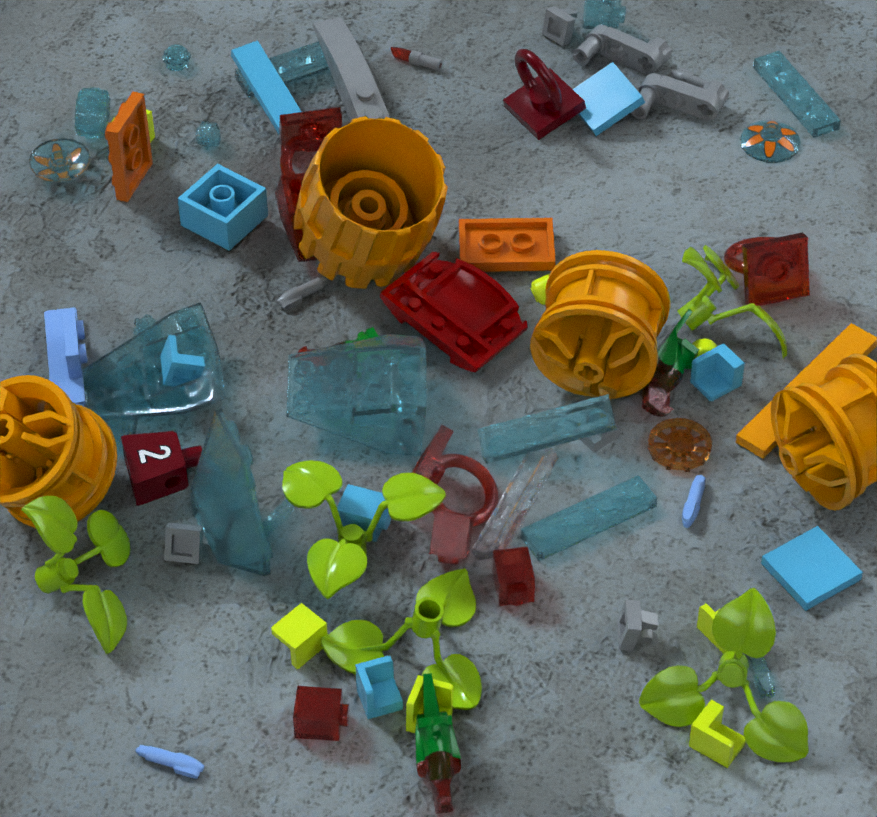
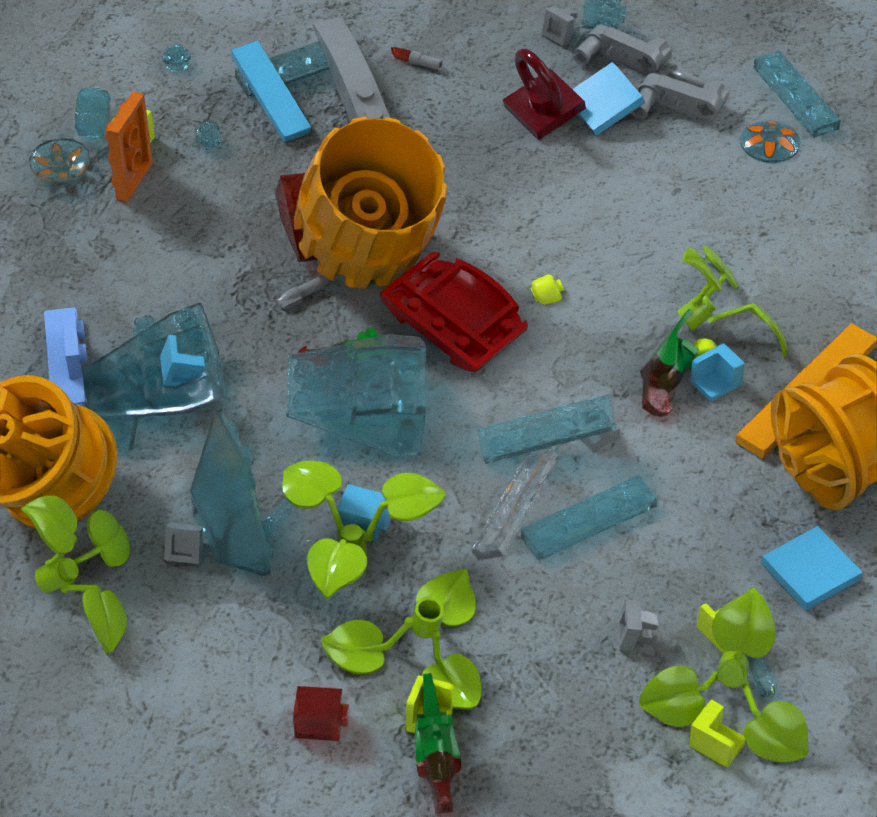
(157, 464): dark red torso -> none
(180, 762): light blue piece -> none
(223, 207): medium azure brick -> none
(302, 633): neon yellow panel -> none
(305, 133): clear red tile -> none
(377, 687): medium azure panel -> none
(434, 464): clear red tile -> none
(451, 536): clear red brick -> none
(507, 244): orange plate -> none
(513, 576): clear red brick -> none
(600, 324): light orange wheel -> none
(679, 444): clear orange wheel -> none
(692, 505): light blue piece -> none
(772, 267): clear red tile -> none

